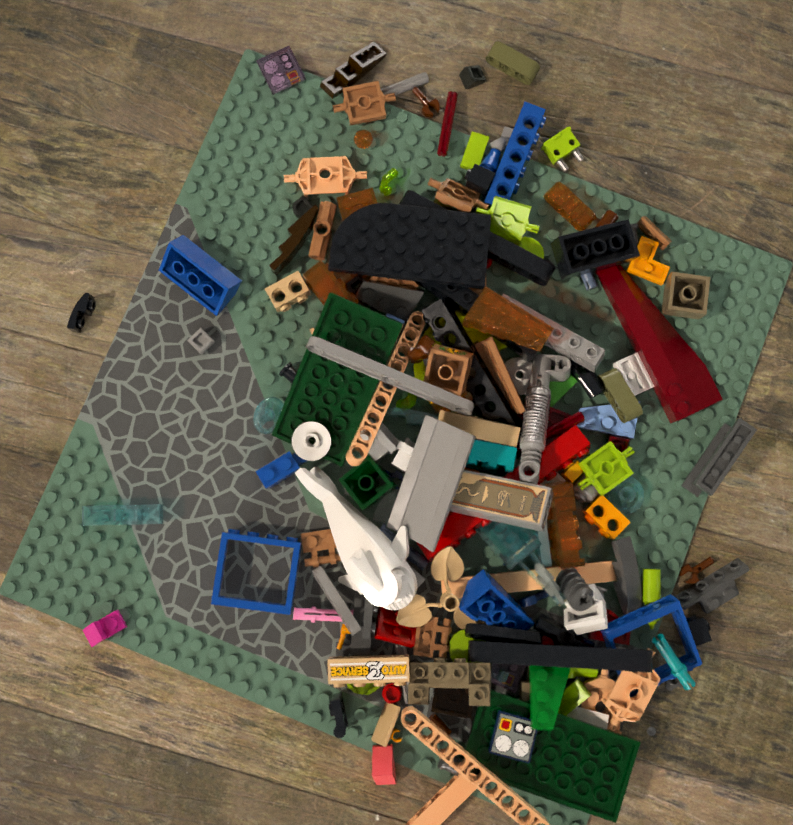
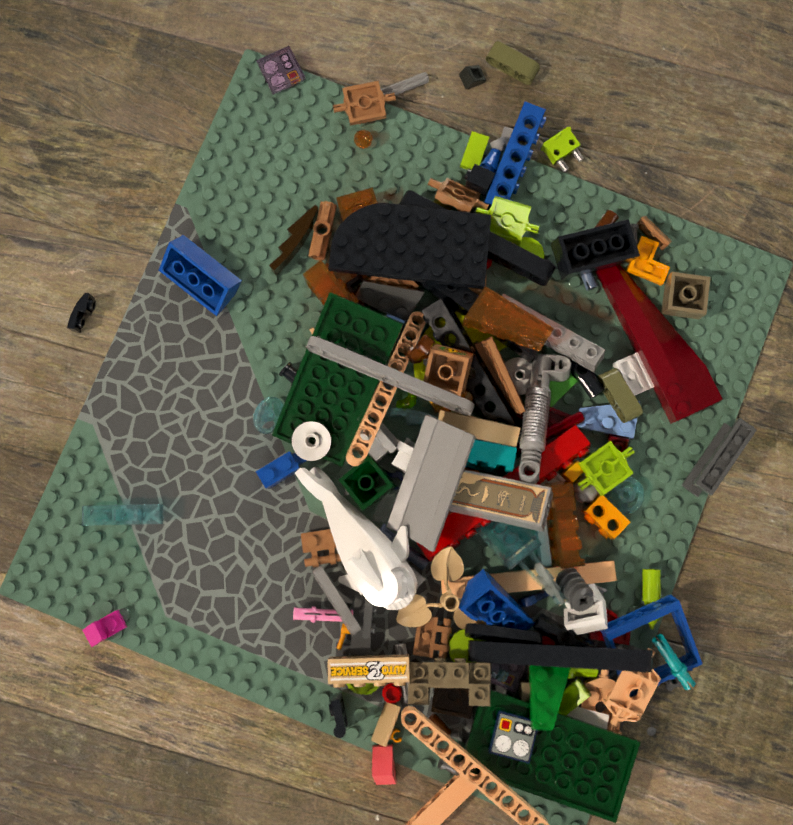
(201, 341): light grey tile -> none
(250, 604): blue window -> none
(285, 287): tan brick -> none
(301, 206): pearl dark grey tile -> none
(339, 181): light nougat plate -> none
(352, 71): dark brown slope -> none
(385, 181): clear neon green arm -> none
(391, 631): red wing -> none
(426, 102): reddish brown bar -> none
(447, 124): dark red axle -> none
(569, 206): clear orange beam -> none
(627, 573): dark grey slope -> none
(695, 570): reddish brown bar -> none
(699, 629): black brick -> none
(715, 588): dark grey bracket -> none

